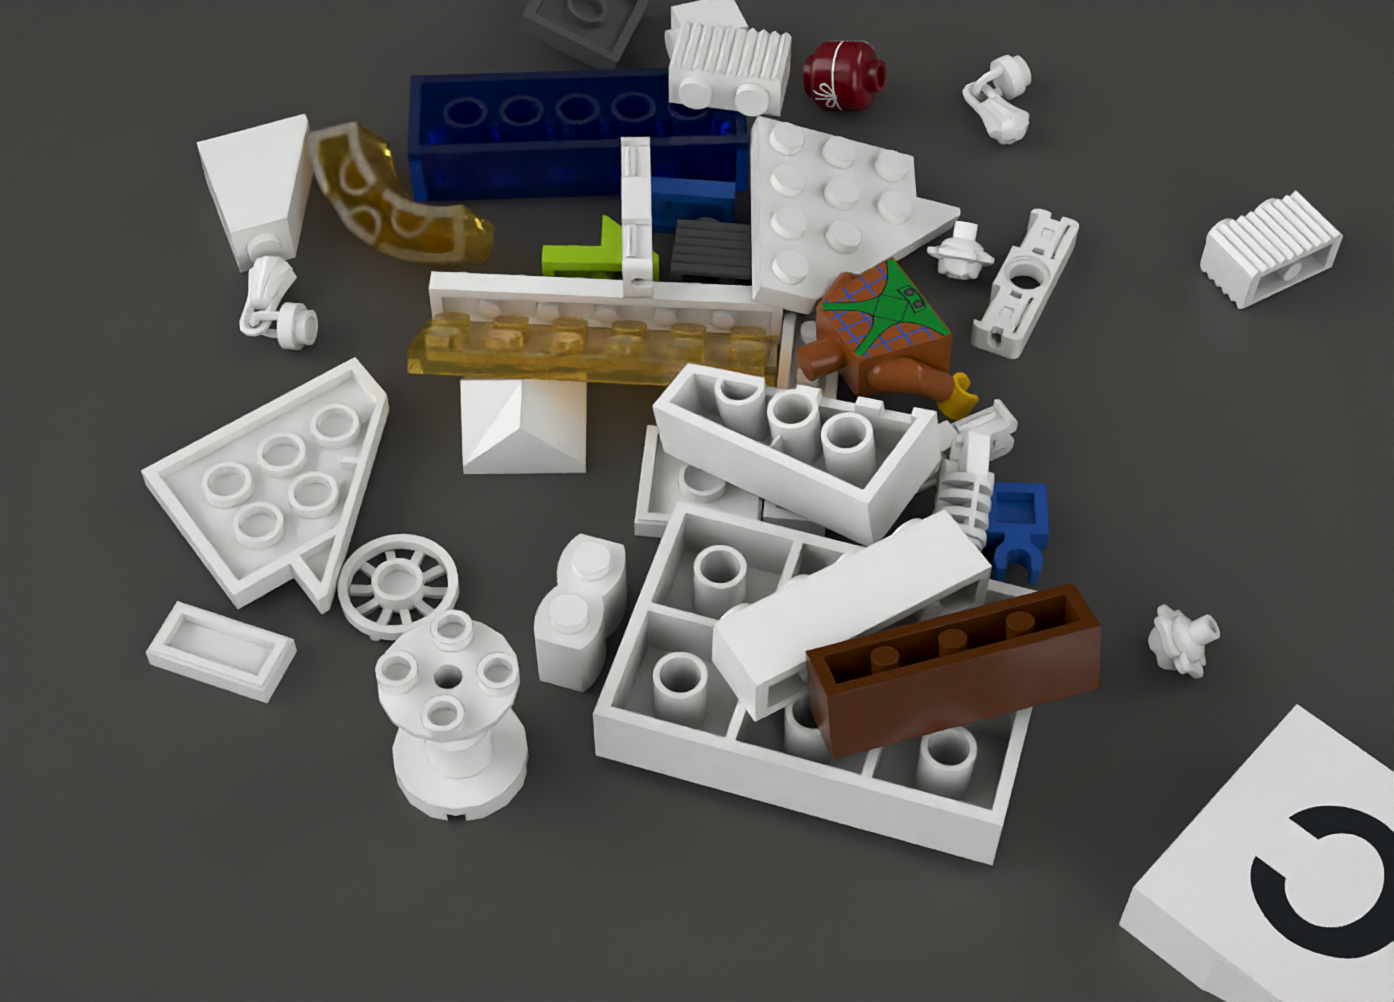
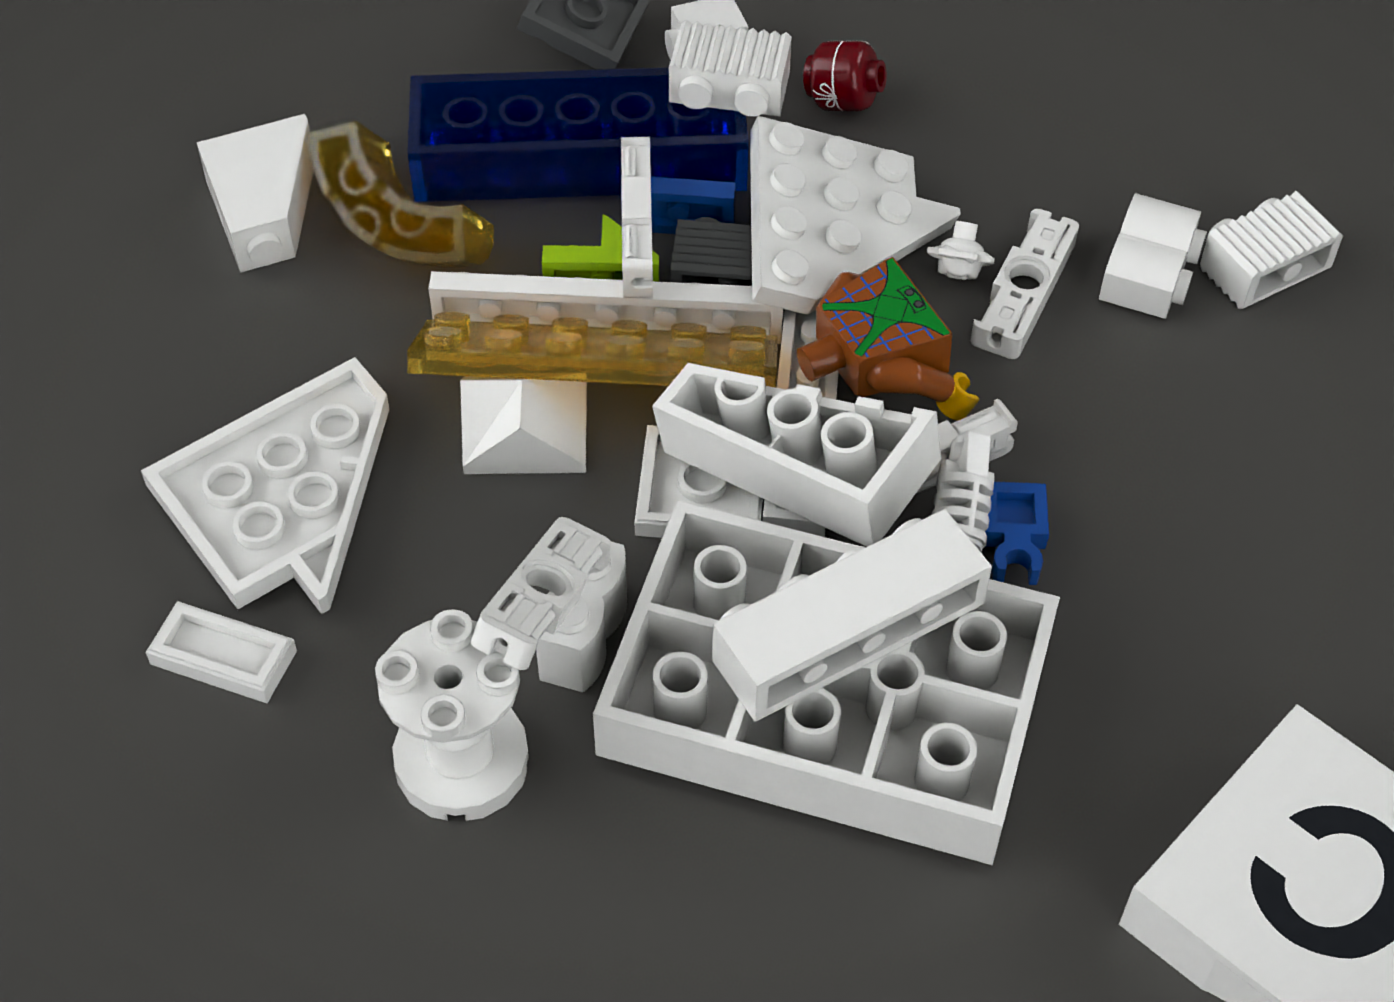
(266, 287): white piece -> none
(396, 585): white wheel -> none
(520, 613): none -> white piece
(953, 670): reddish brown brick -> none
(1001, 118): white piece -> none
(1151, 256): none -> white brick
(1180, 641): white plant -> none

